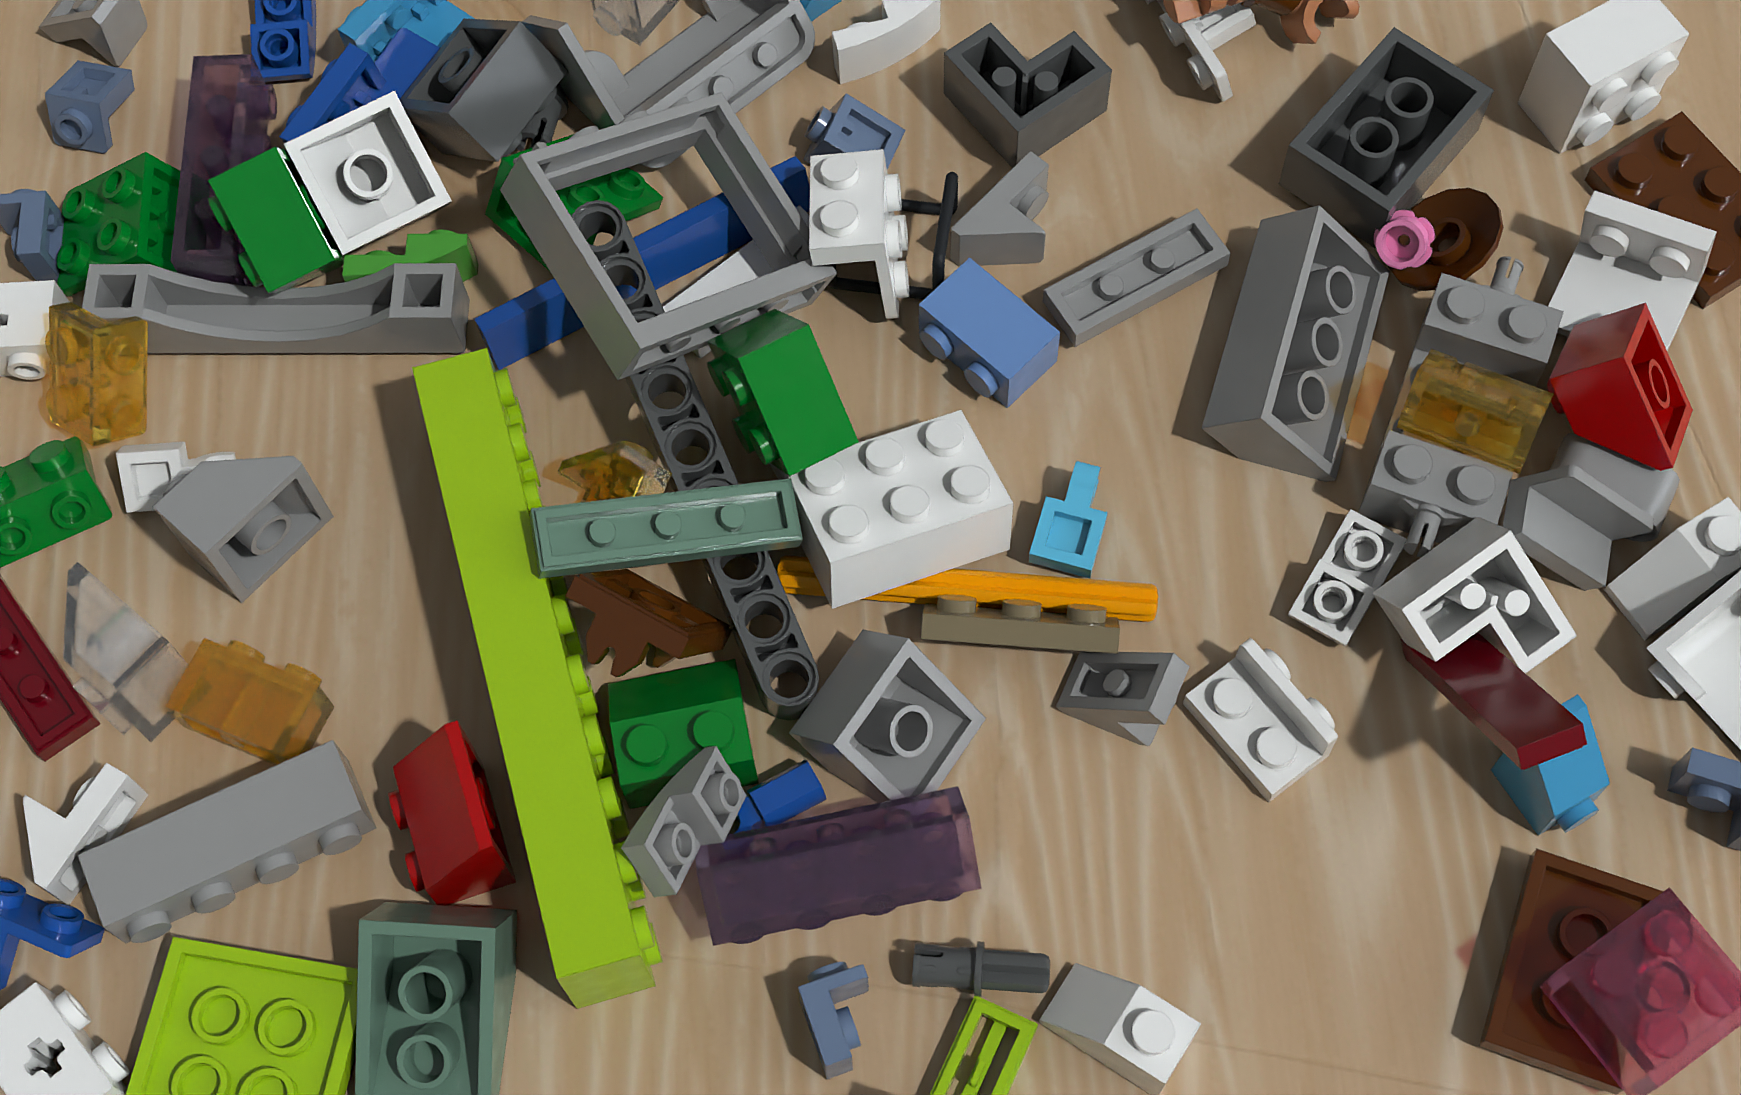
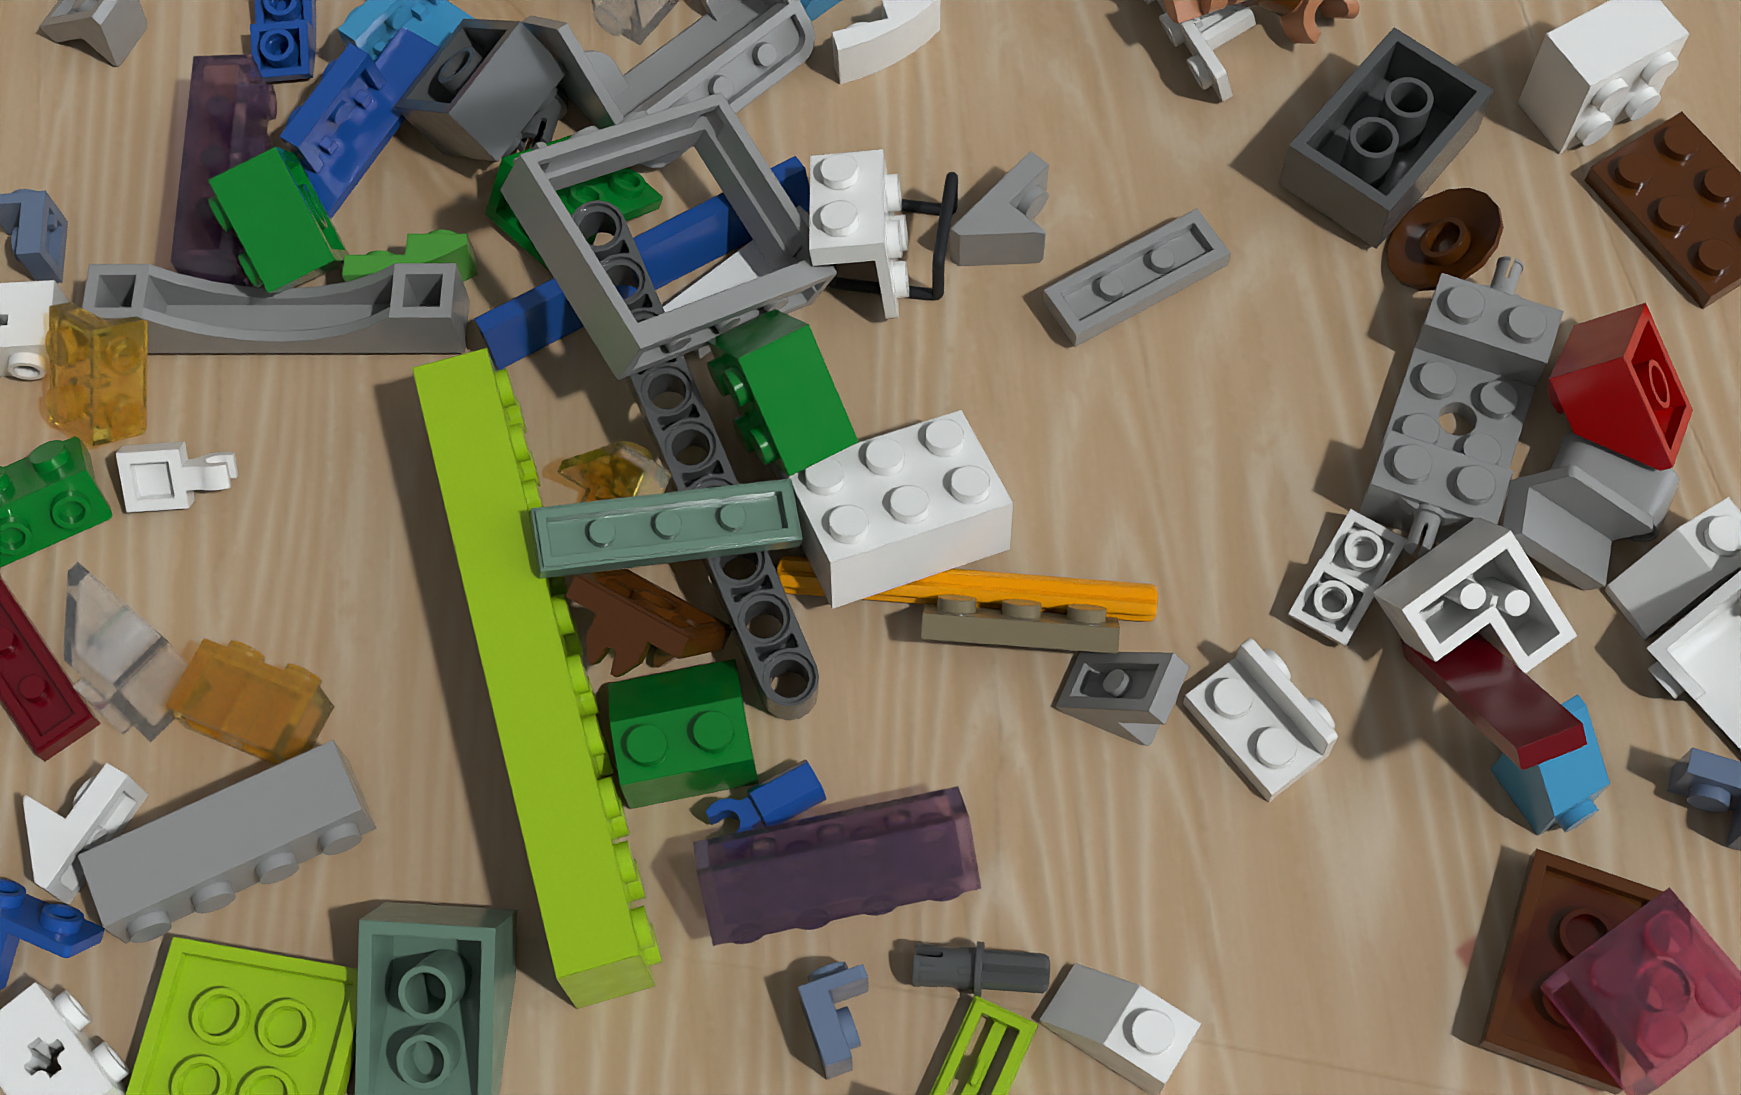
(84, 102): sand blue bracket -> none
(119, 220): green bracket -> none
(243, 517): light grey slope -> none
(368, 173): white slope -> none
(450, 819): red slope -> none
(687, 813): light grey slope -> none
(852, 128): sand blue bracket -> none
(888, 720): light grey slope -> none
(987, 333): medium blue brick -> none
(1025, 102): dark grey brick -> none
(1071, 529): medium azure plate -> none
(1297, 346): light grey slope -> none
(1399, 255): bright pink plate -> none
(1474, 410): clear yellow brick -> none
(1632, 259): white bracket -> none

